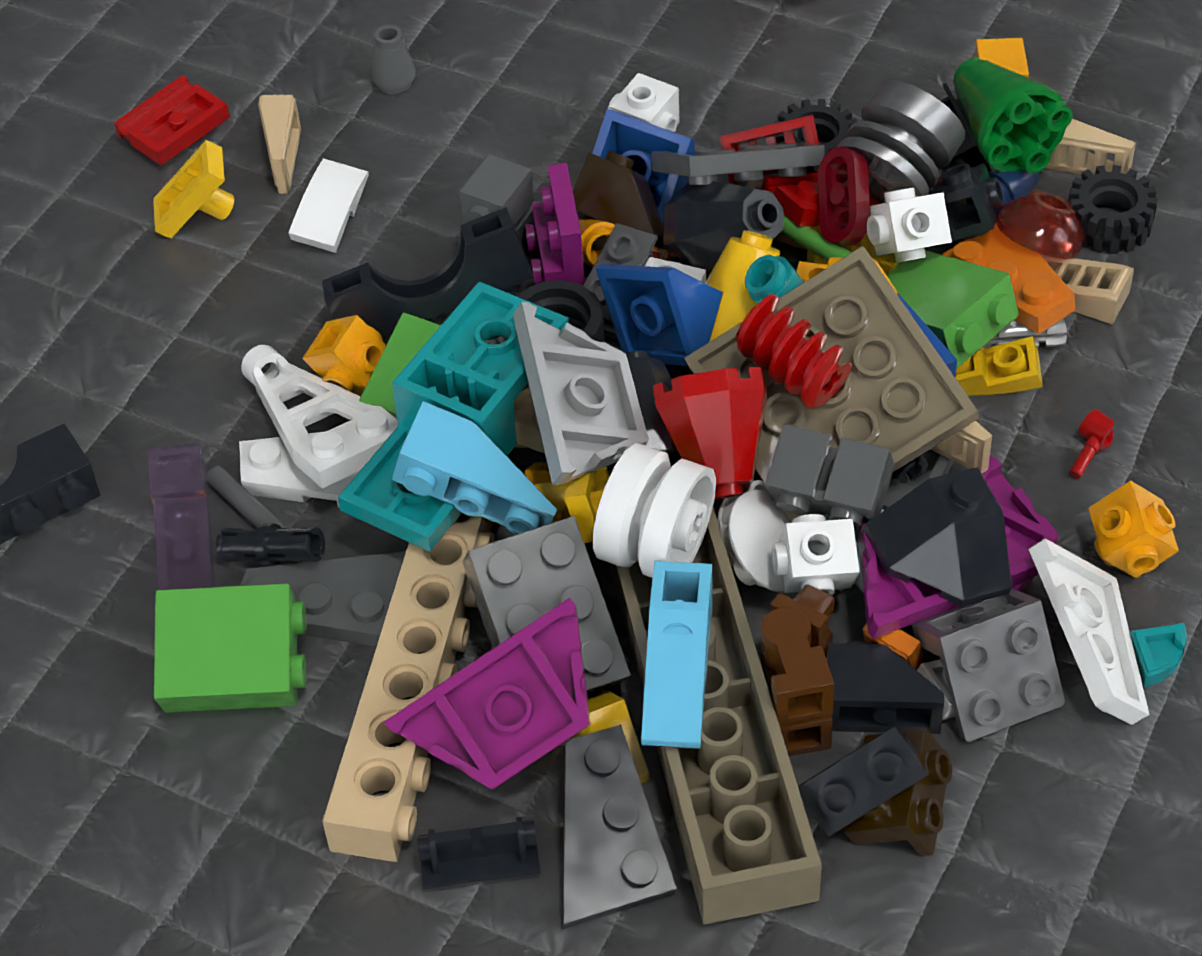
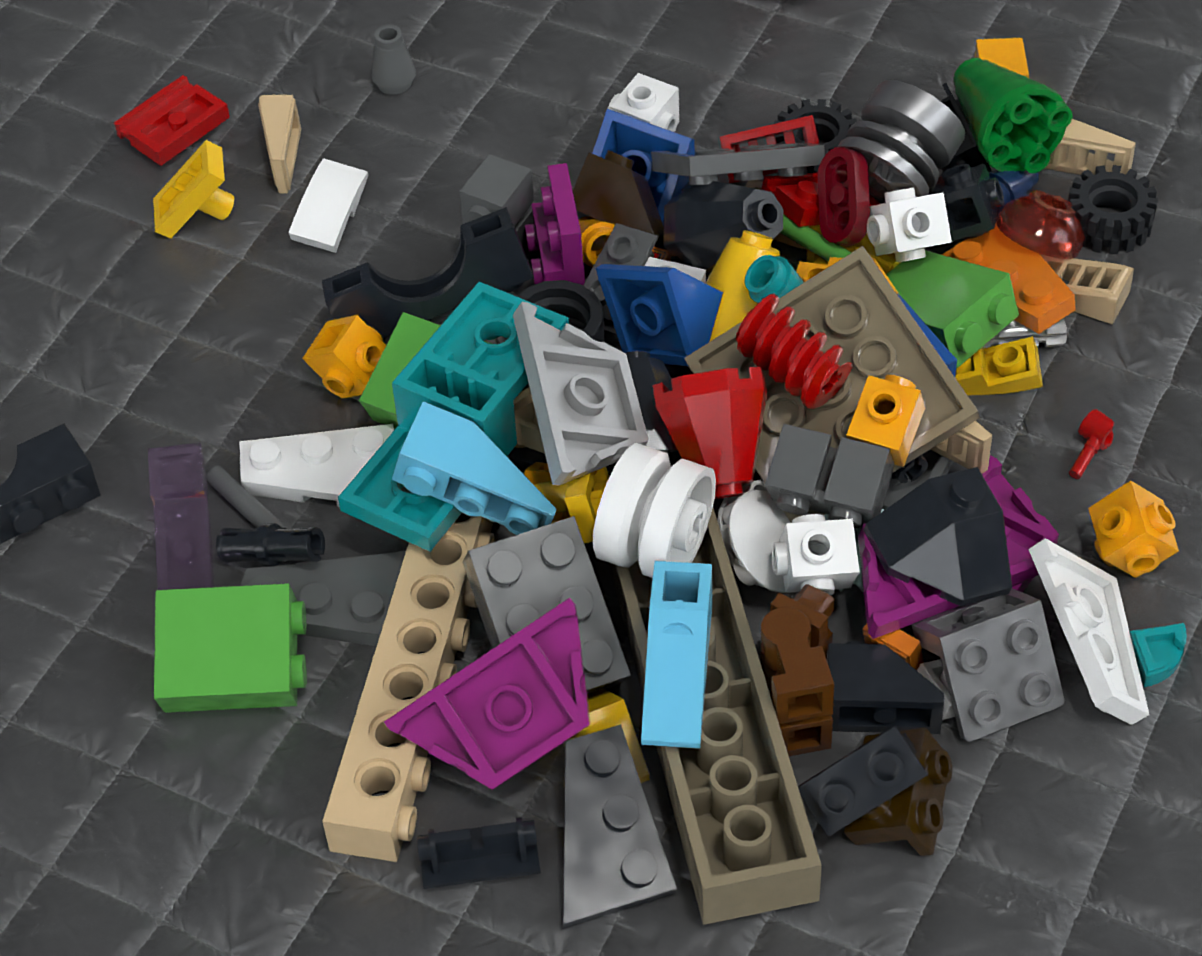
(331, 453): white plate -> none
(888, 415): none -> light orange brick

